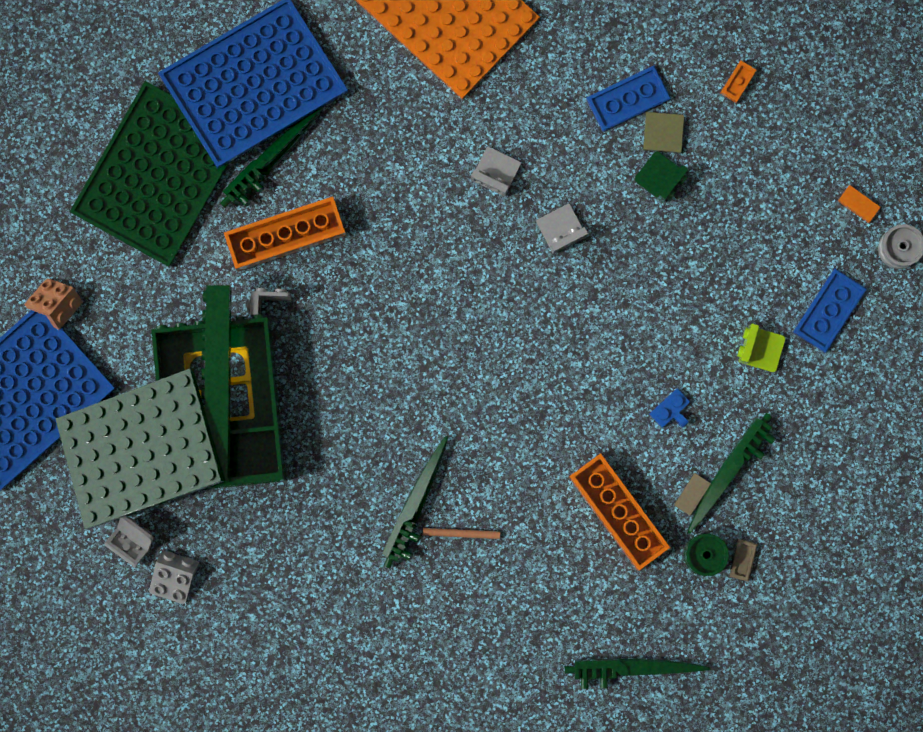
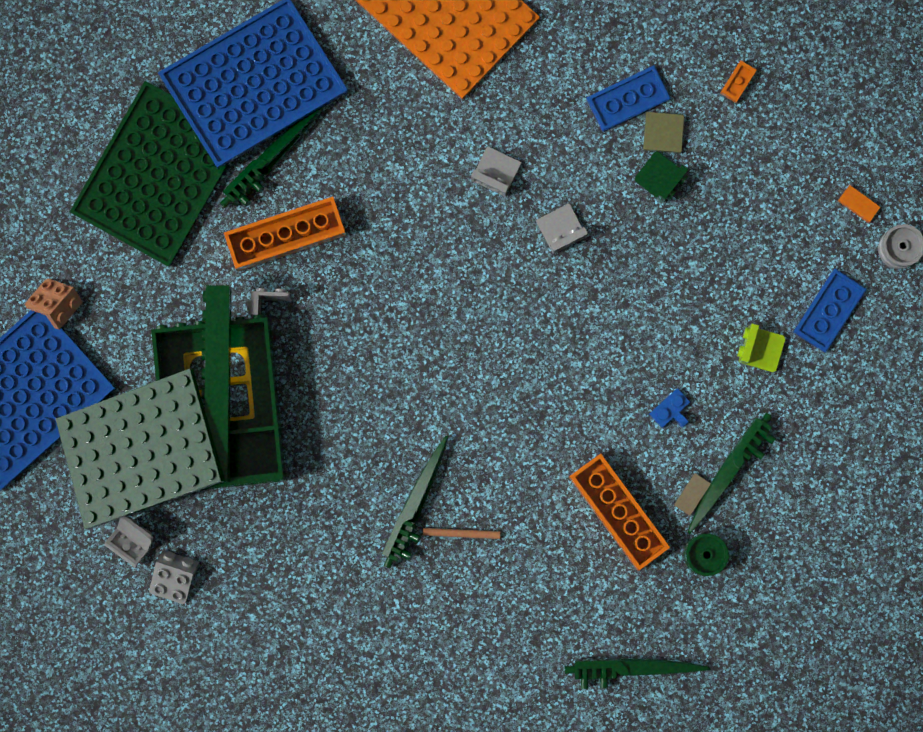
(743, 560): dark tan tile -> none

